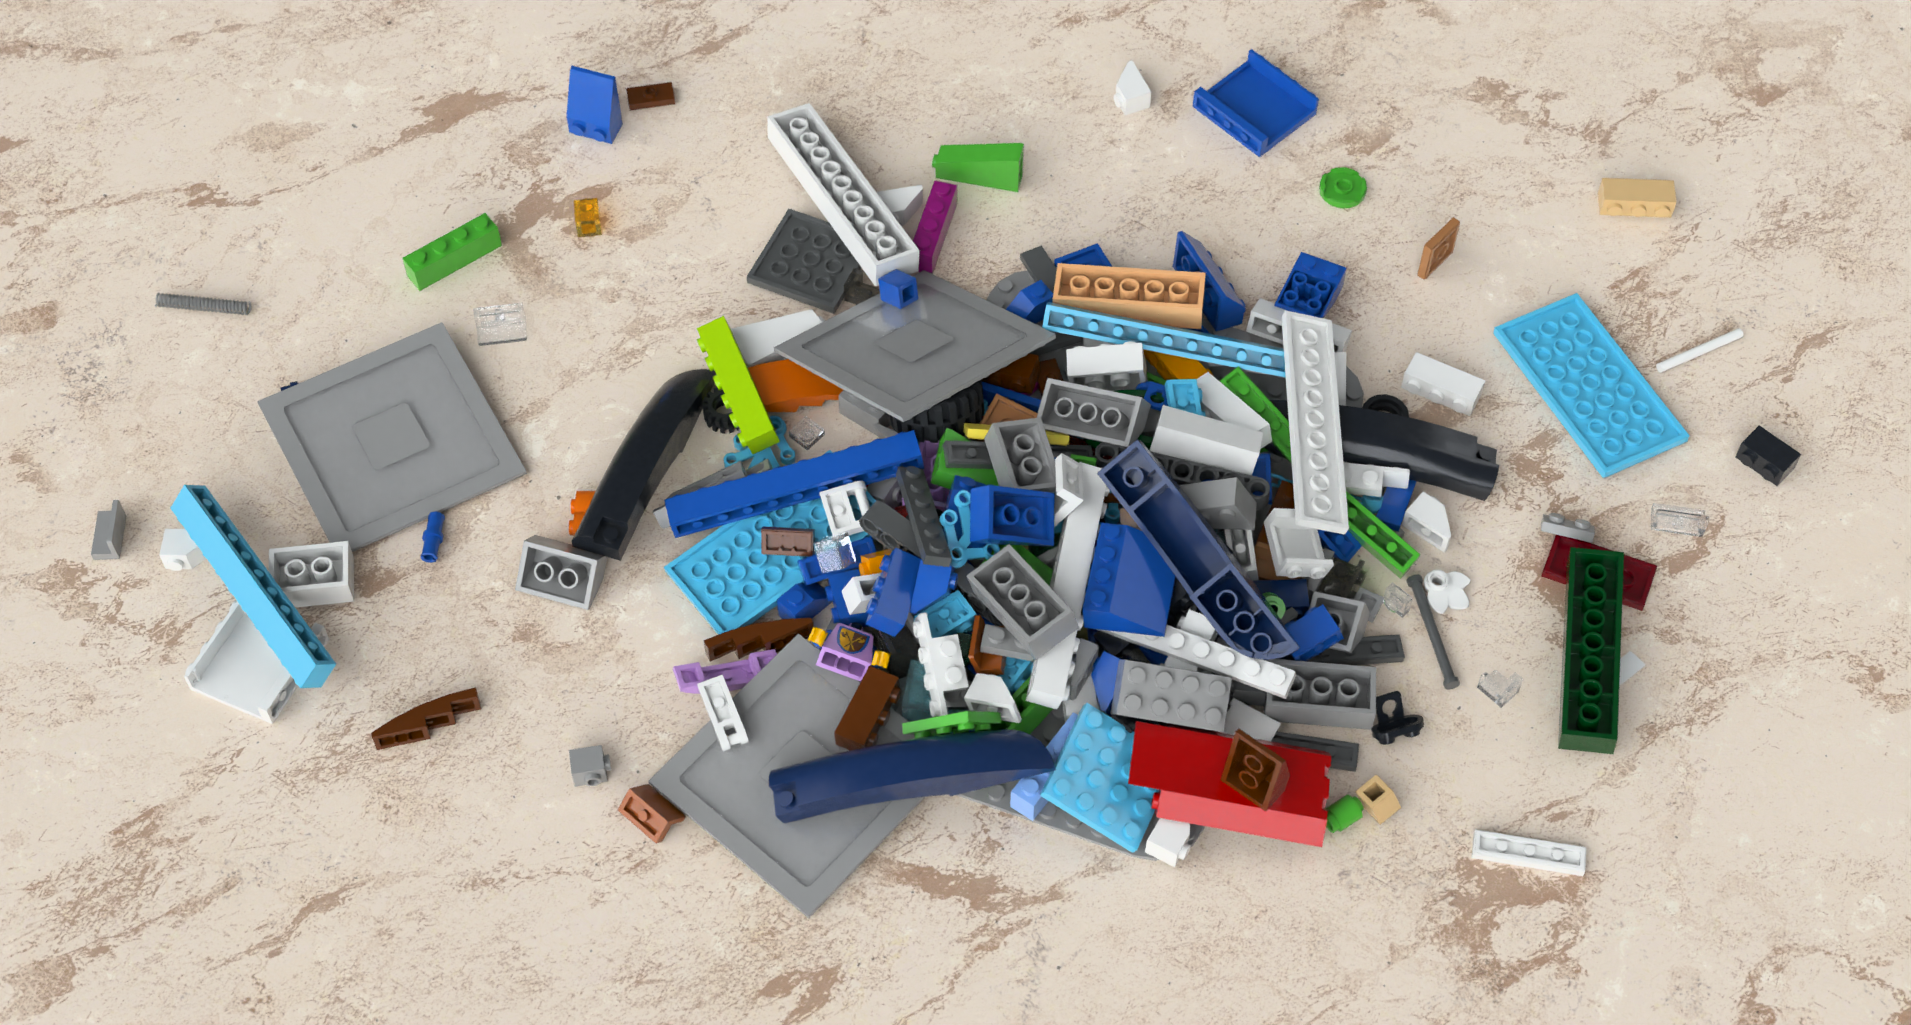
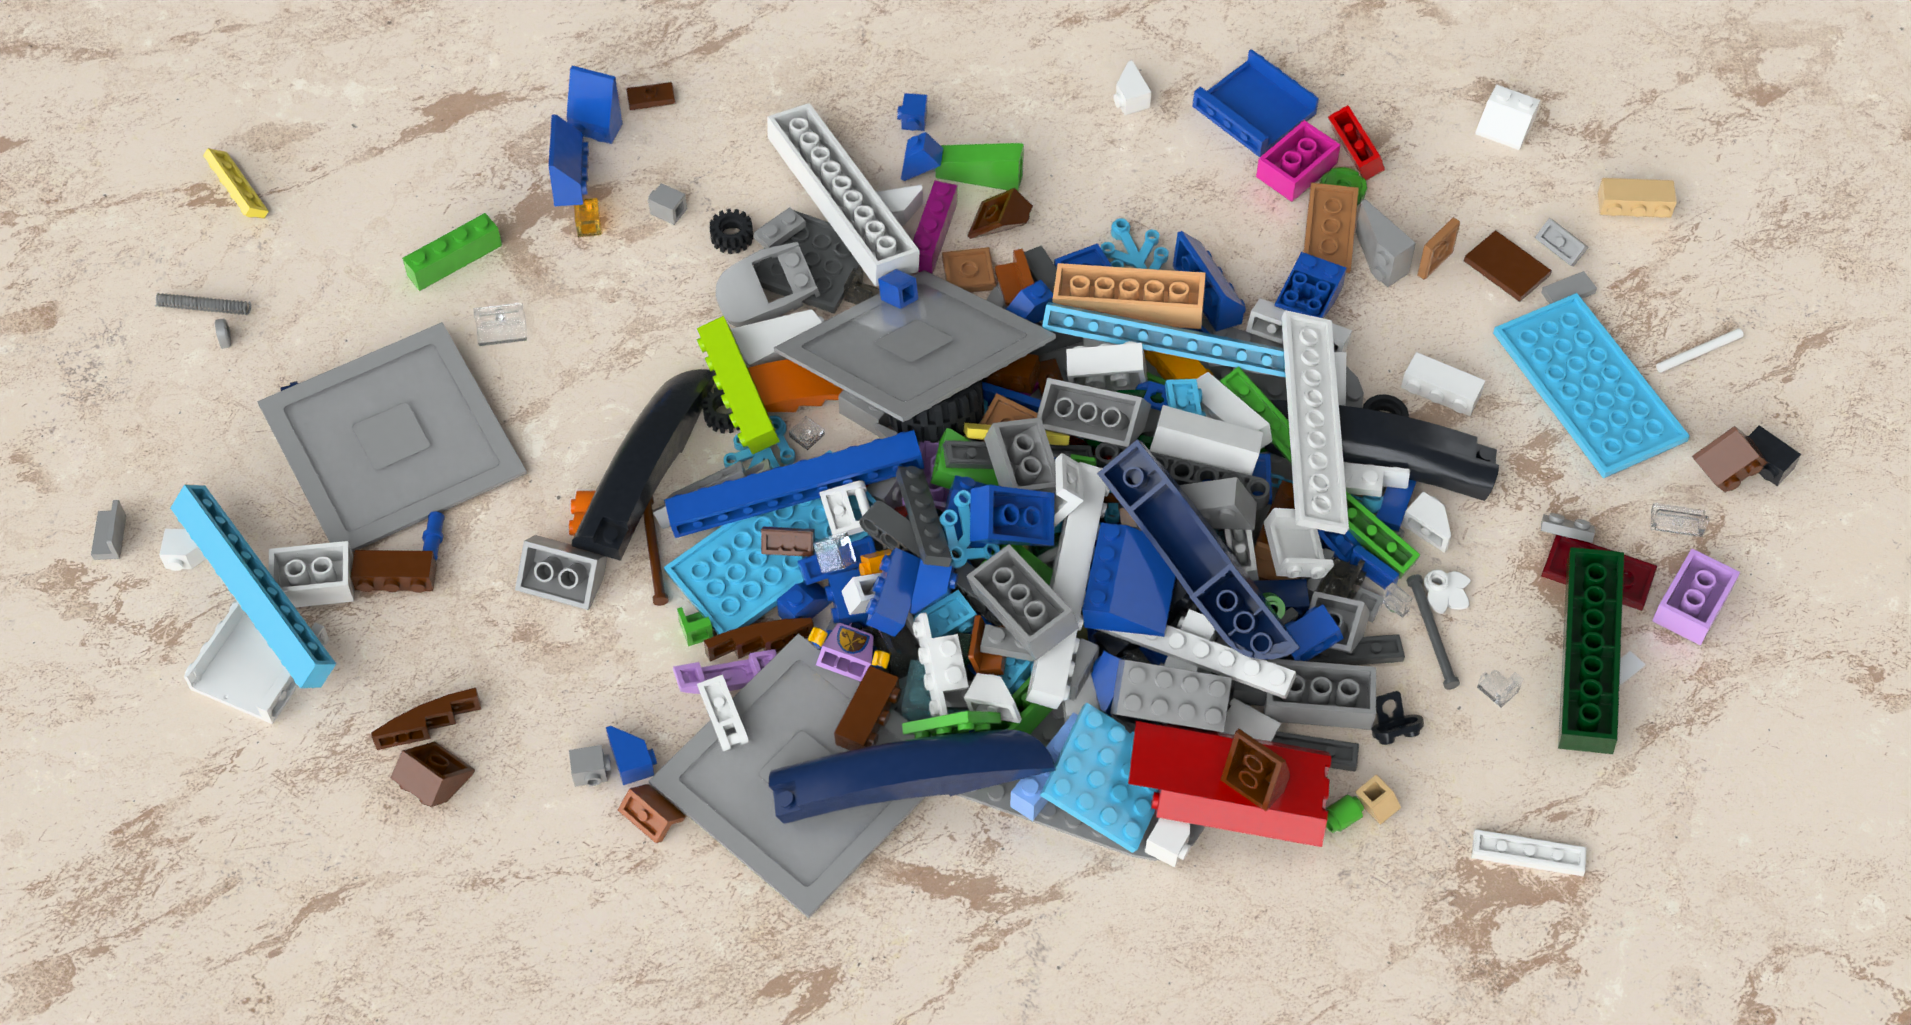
(223, 333): none -> light grey tile
(236, 183): none -> light yellow plate
(393, 570): none -> reddish brown brick
(431, 773): none -> reddish brown slope
(567, 163): none -> blue slope
(631, 756): none -> blue slope
(660, 597): none -> reddish brown bar
(667, 203): none -> light grey brick
(695, 627): none -> bright green panel
(731, 241): none -> black tyre
(743, 297): none -> light grey slope
(779, 229): none -> light grey plate
(913, 112): none -> blue brick
(921, 156): none -> blue slope
(969, 269): none -> medium nougat tile
(1001, 214): none -> reddish brown slope
(1014, 276): none -> dark orange panel
(1133, 258): none -> medium azure plant
(1298, 160): none -> dark pink brick
(1331, 223): none -> medium nougat plate
(1356, 143): none -> red brick
(1375, 568): none -> blue tile
(1384, 245): none -> light grey slope
(1507, 265): none -> reddish brown tile
(1508, 117): none -> white slope
(1561, 242): none -> light grey plate
(1577, 283): none -> light grey tile
(1696, 596): none -> lavender brick
(1730, 459): none -> slope

